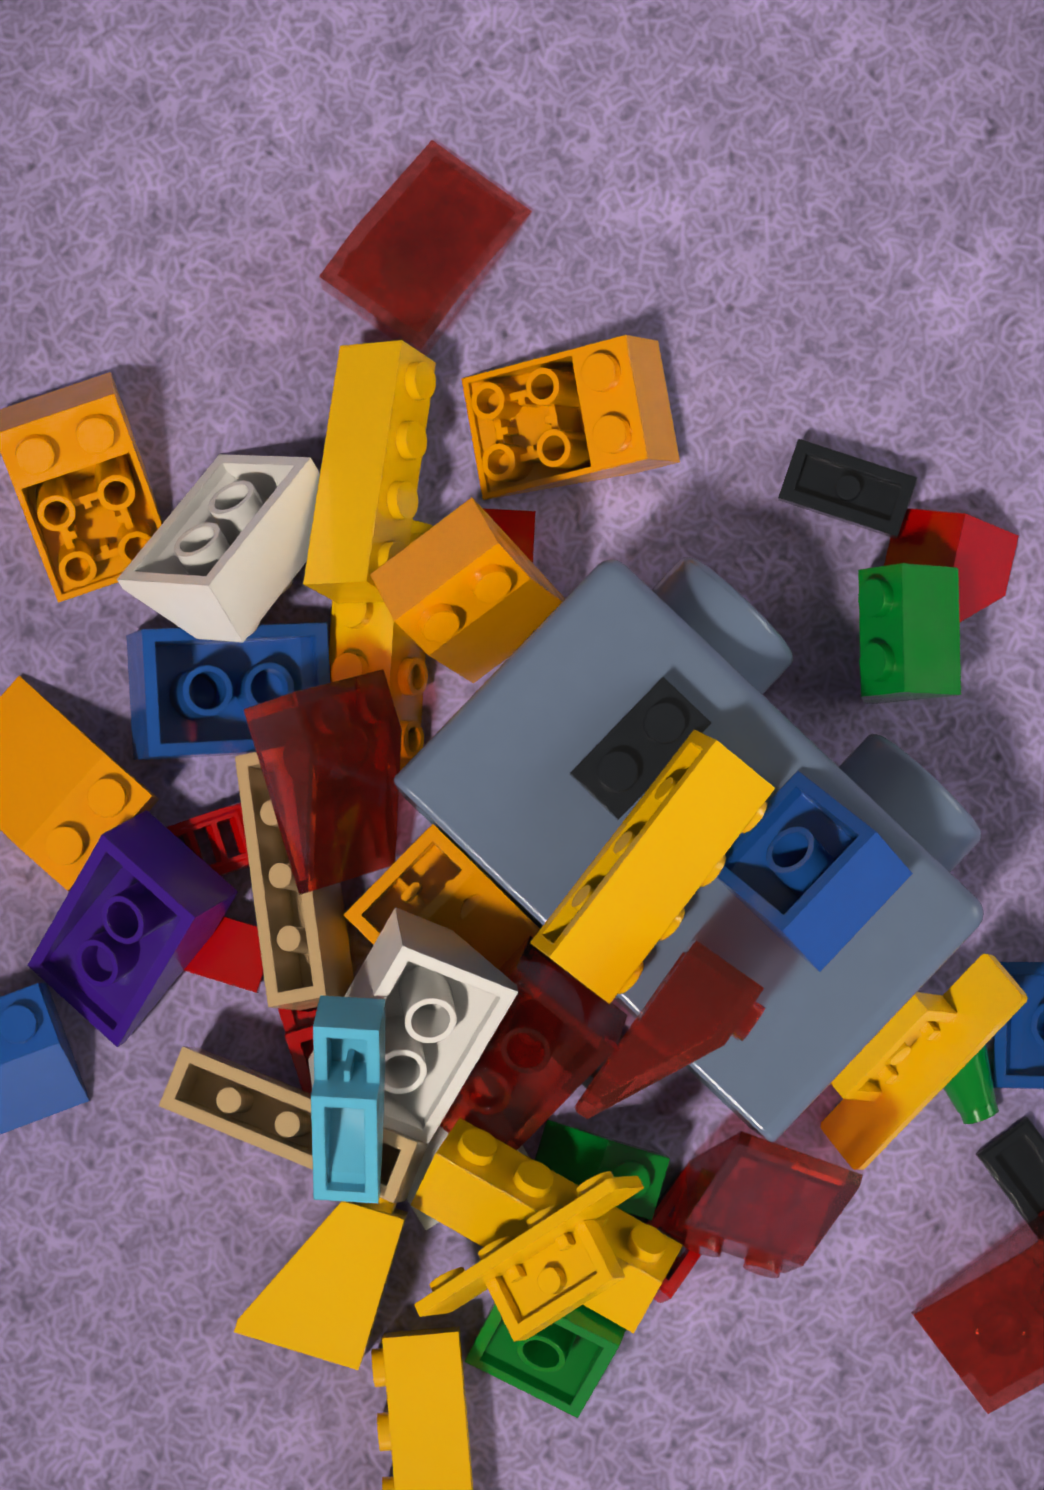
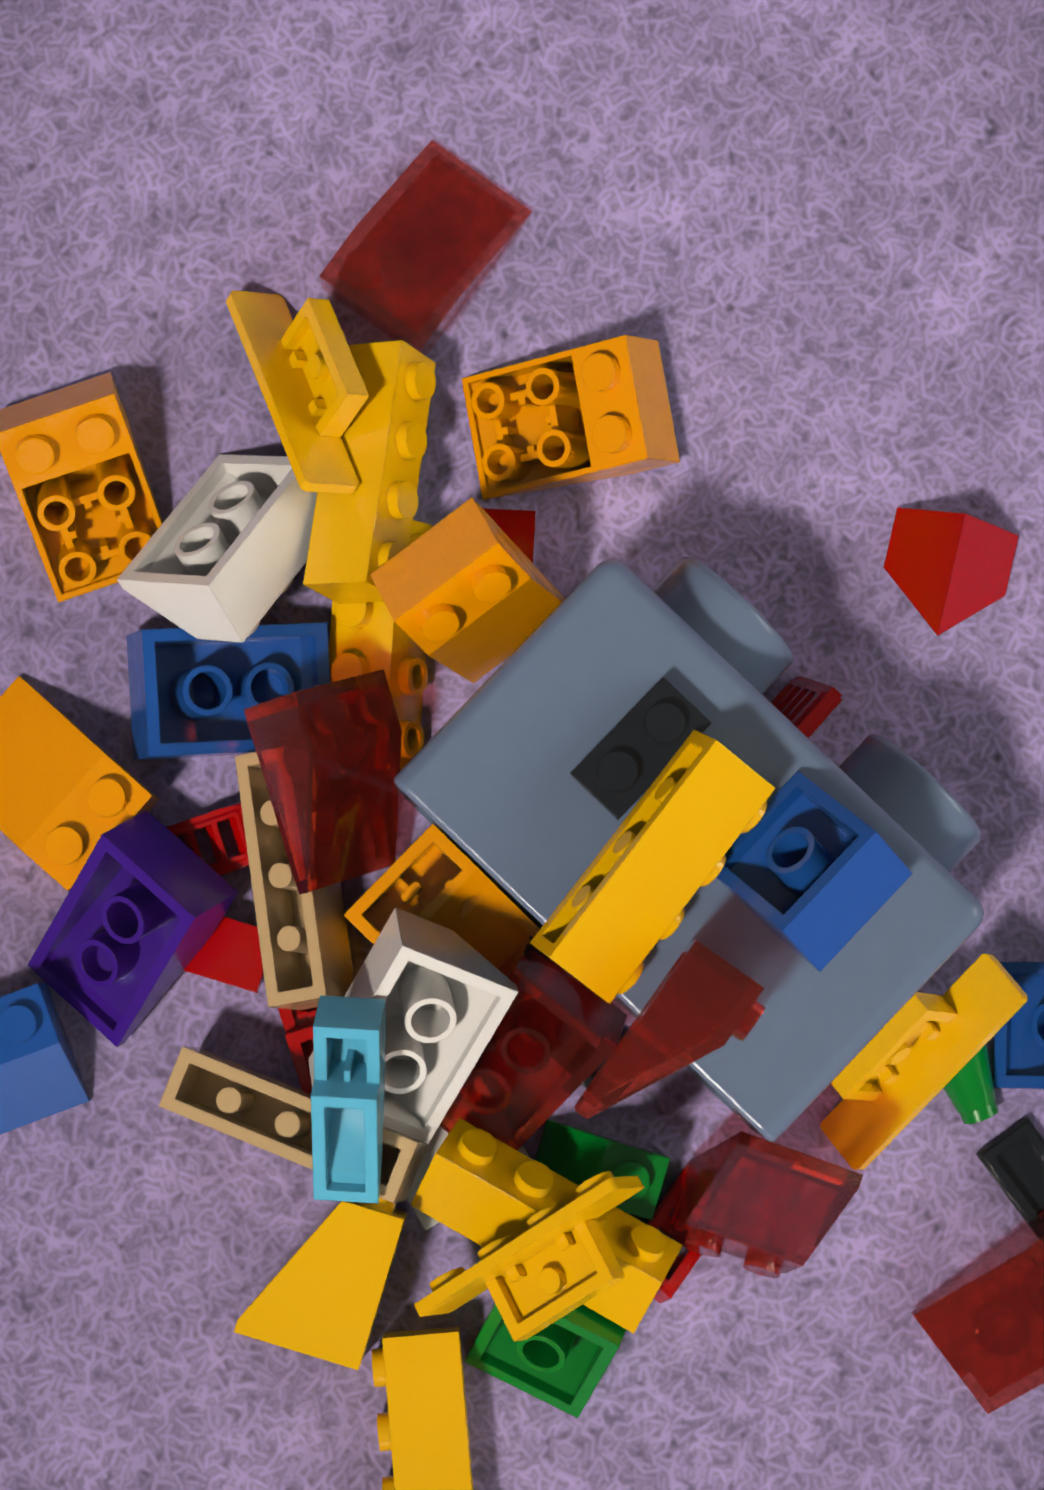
(305, 383): none -> yellow bracket
(807, 703): none -> red slope
(847, 488): black plate -> none
(909, 633): green slope -> none

